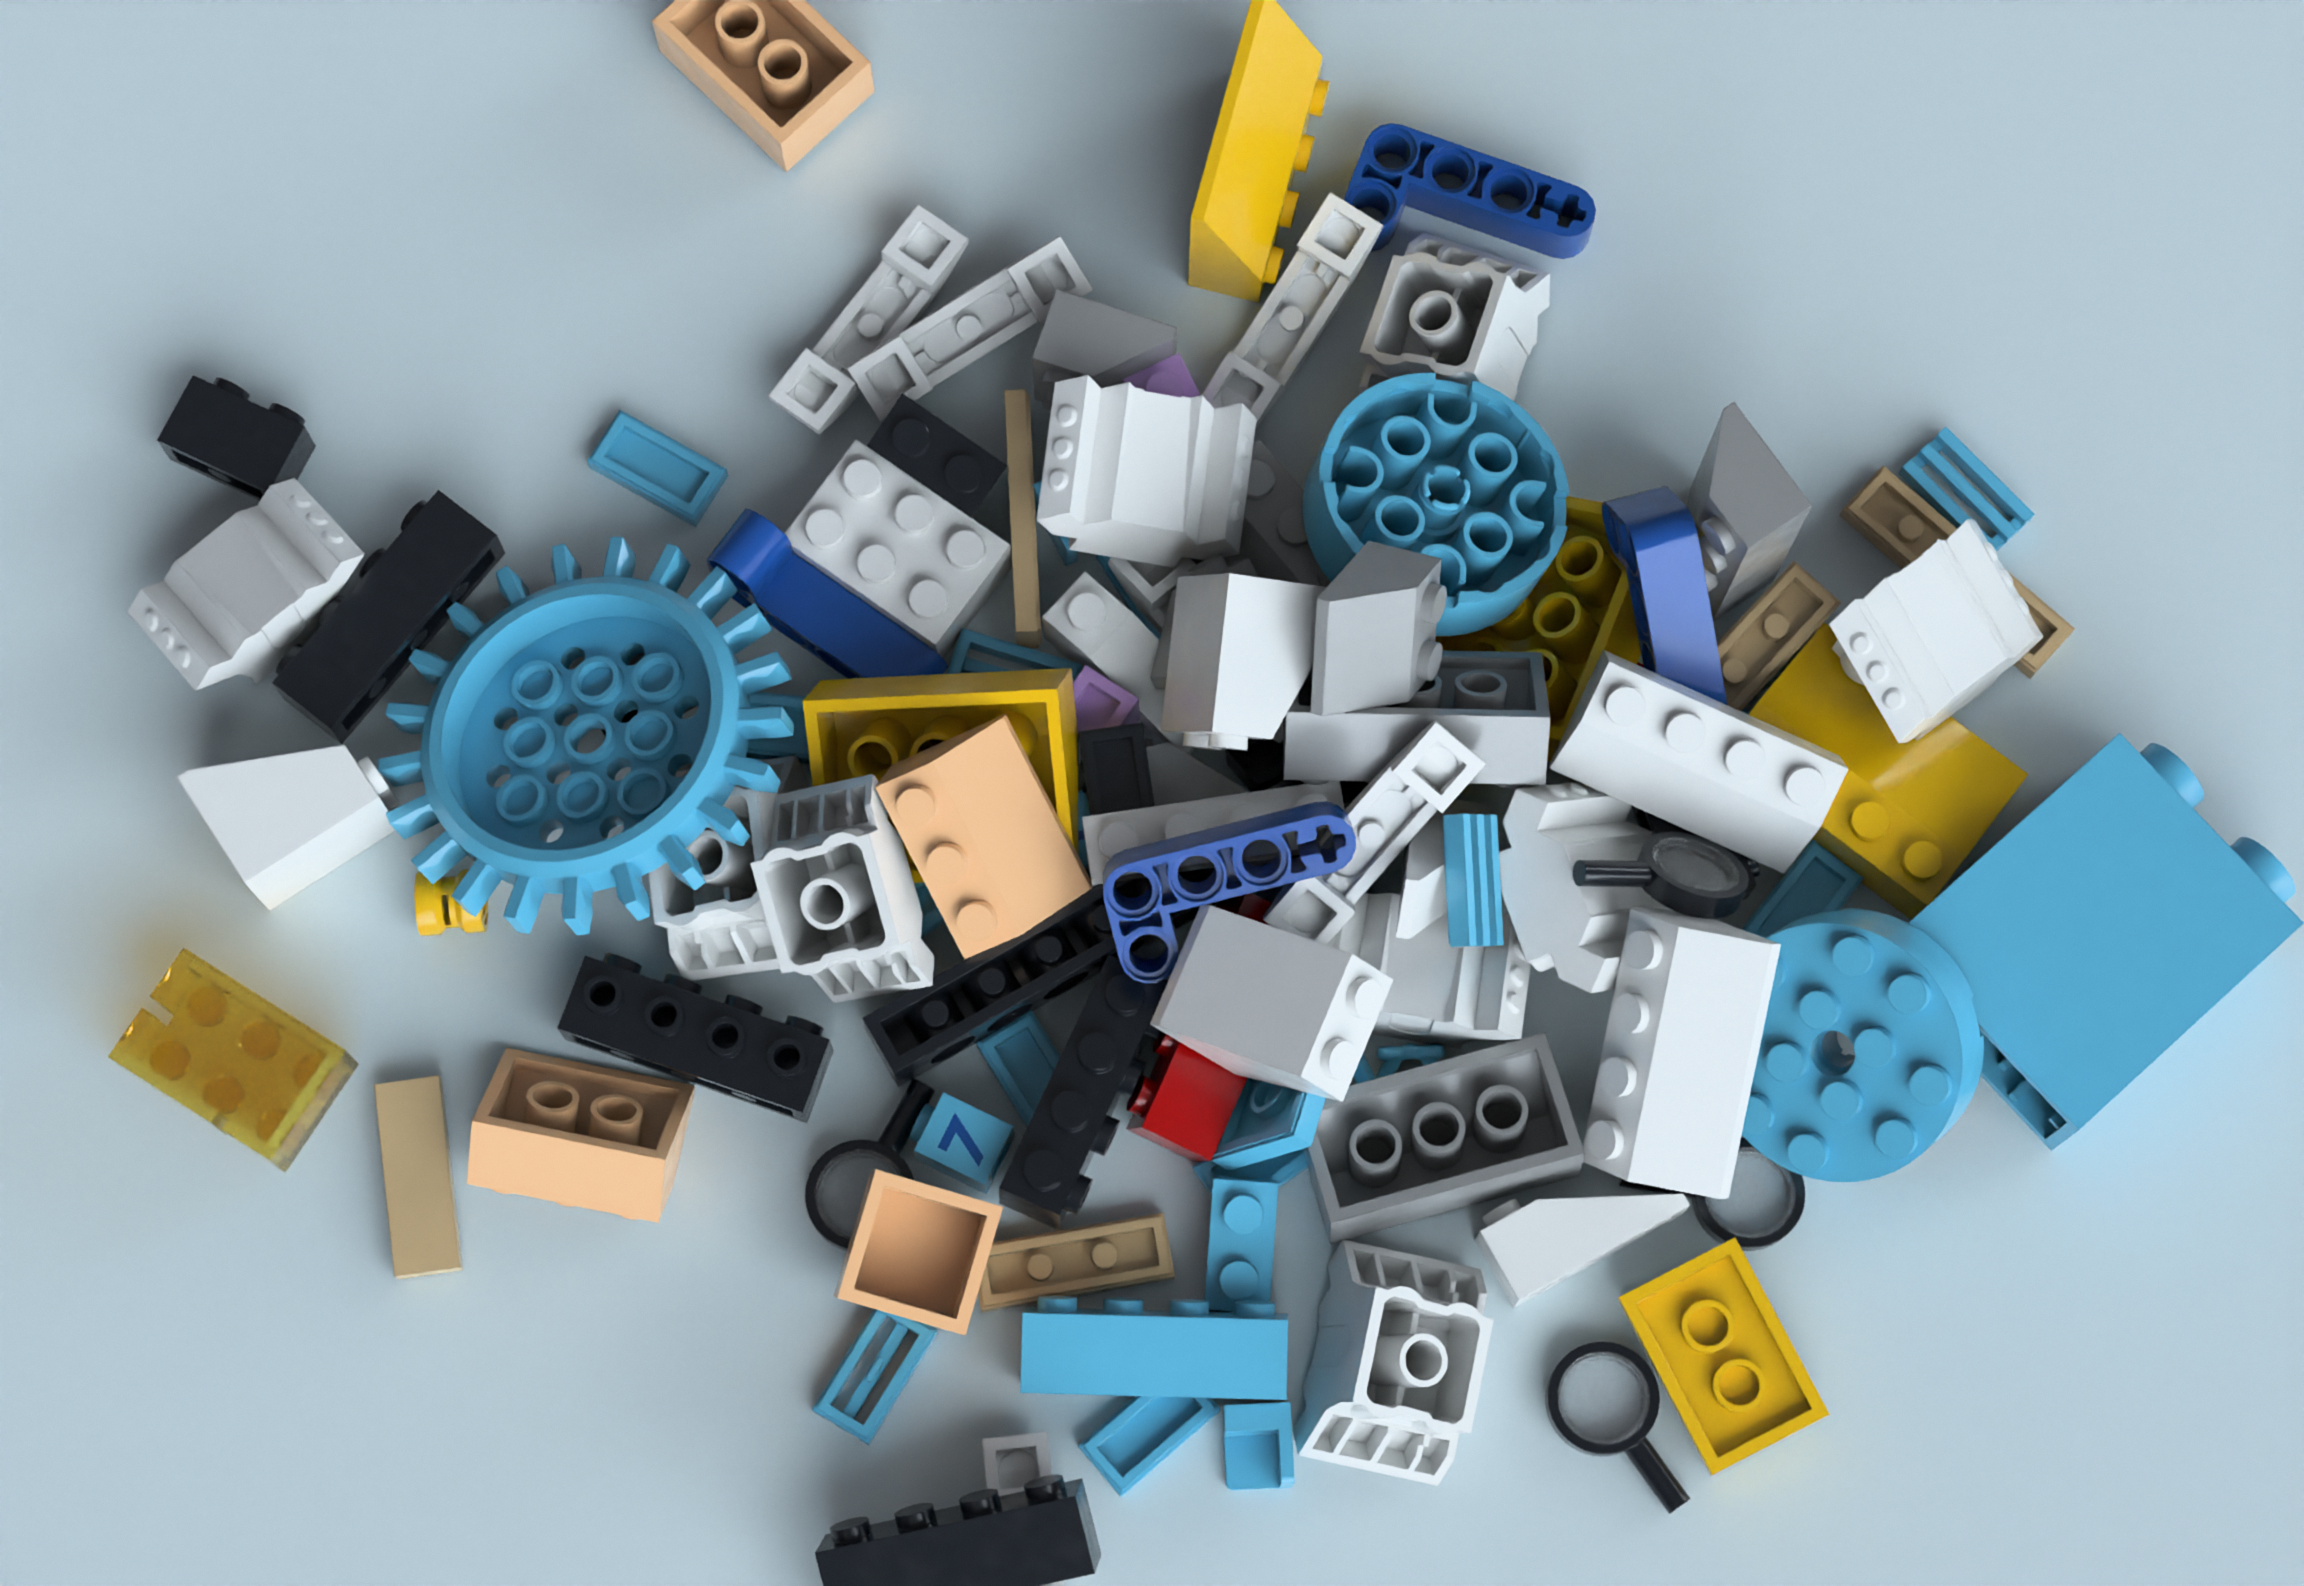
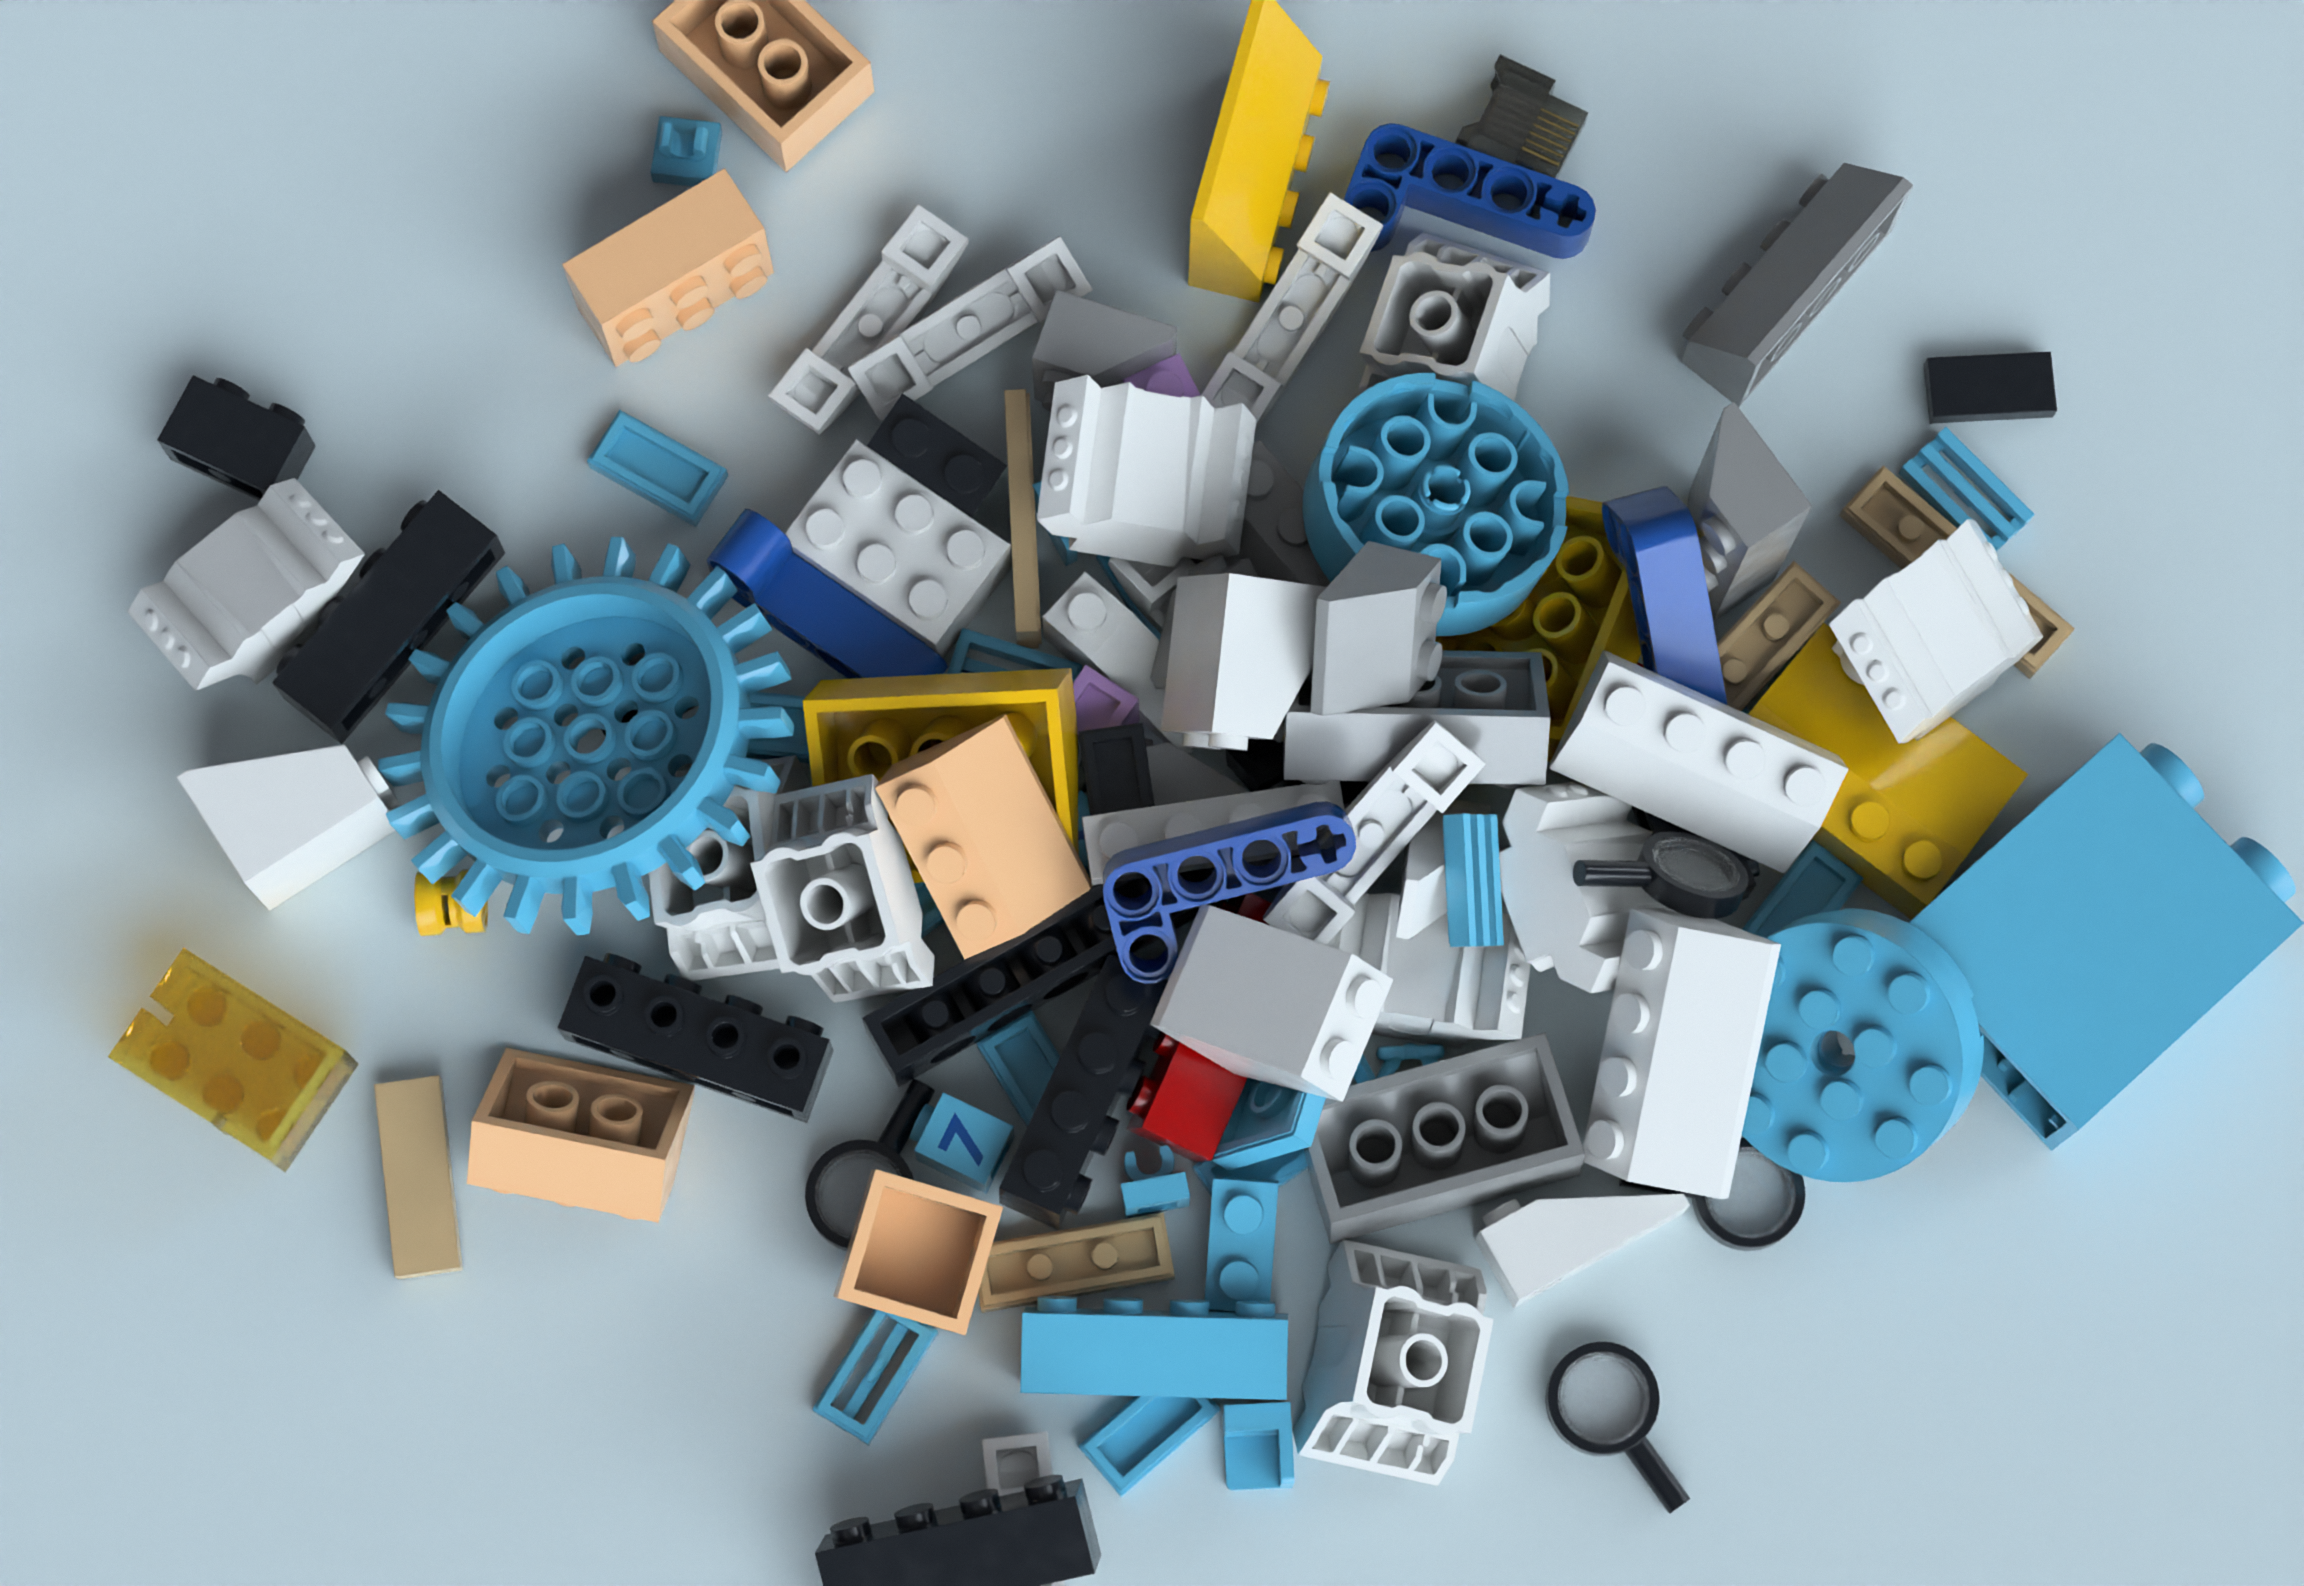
(670, 269): none -> light nougat brick
(685, 151): none -> medium azure tile
(1156, 1191): none -> medium azure tile
(1525, 121): none -> clear smoke piece
(1723, 1356): yellow plate -> none
(1794, 278): none -> light grey slope
(1990, 387): none -> black tile

